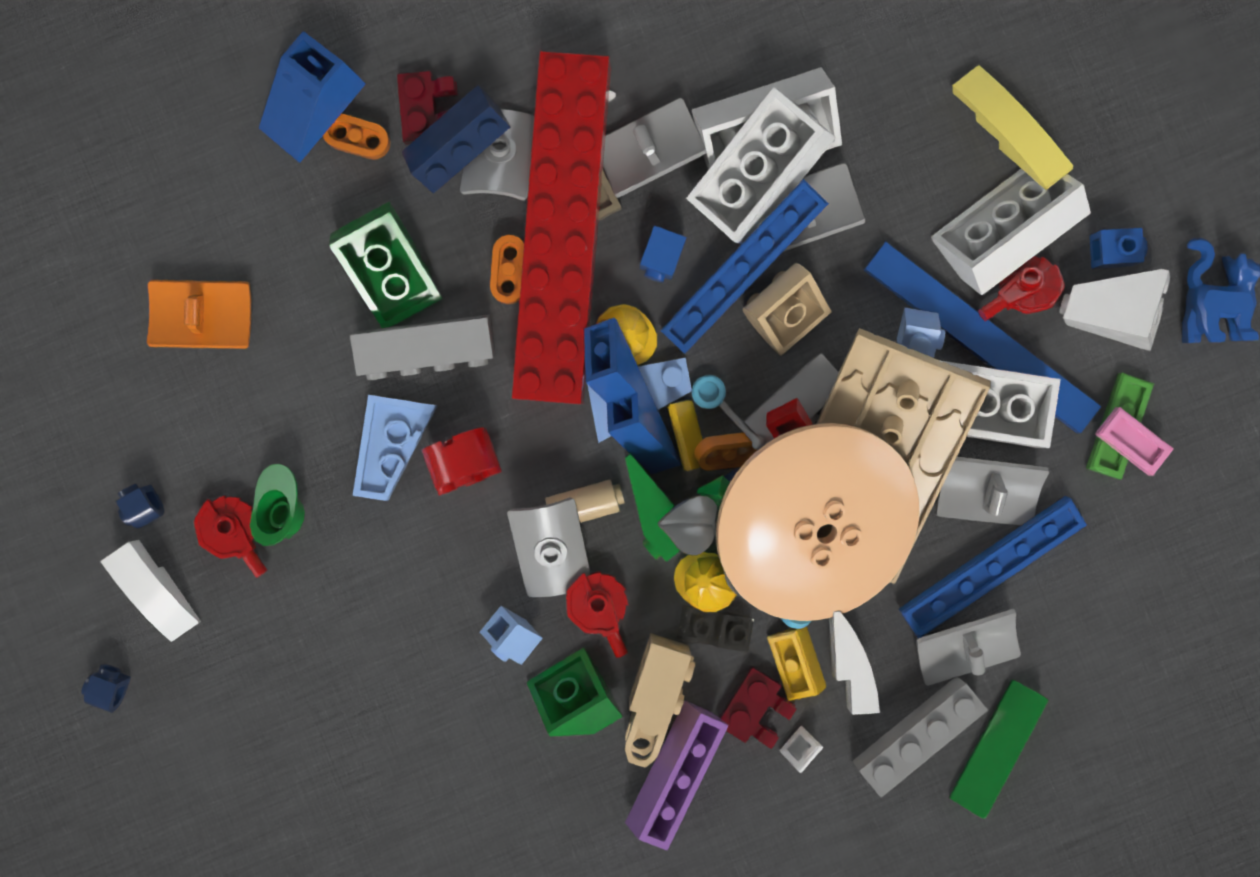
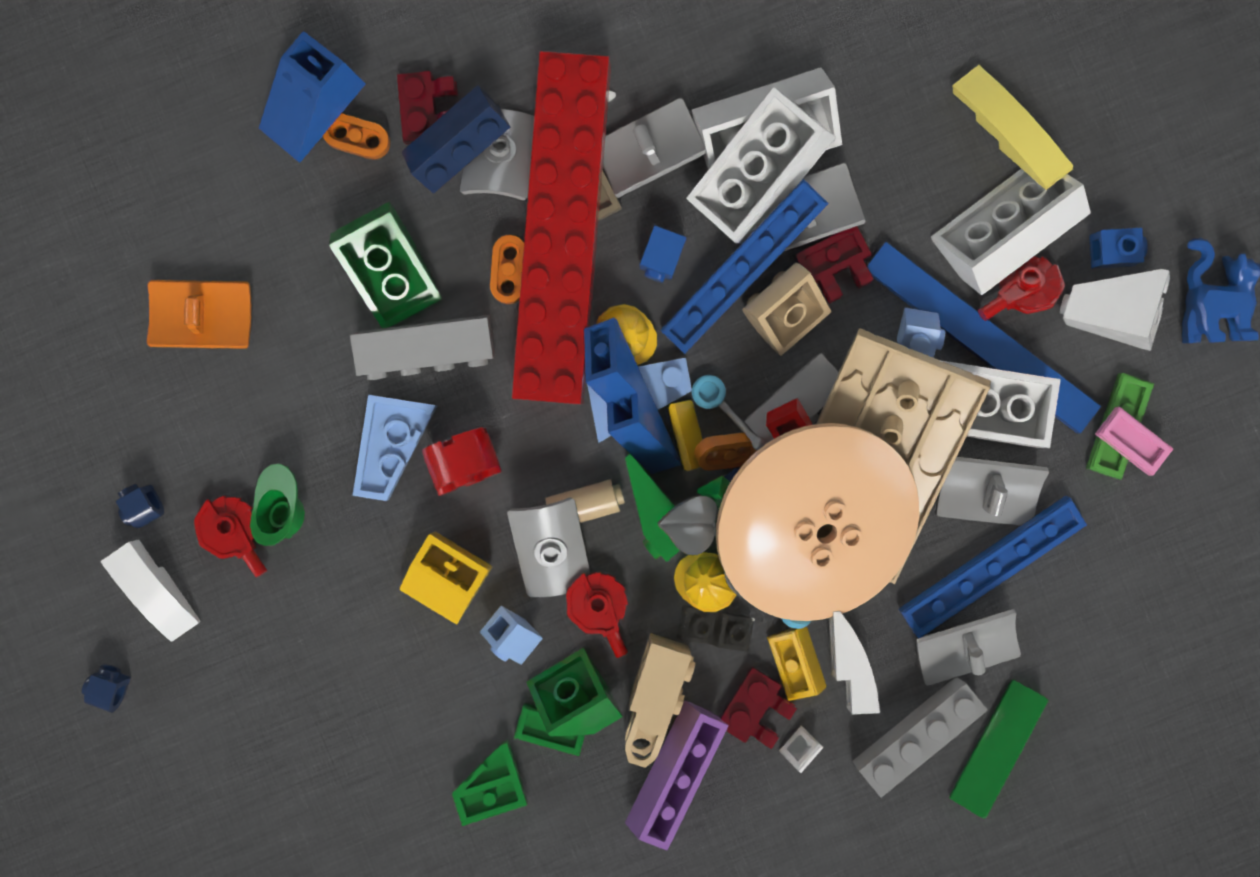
(445, 577): none -> yellow slope
(490, 788): none -> green wing
(532, 730): none -> green tile
(834, 255): none -> dark red plate

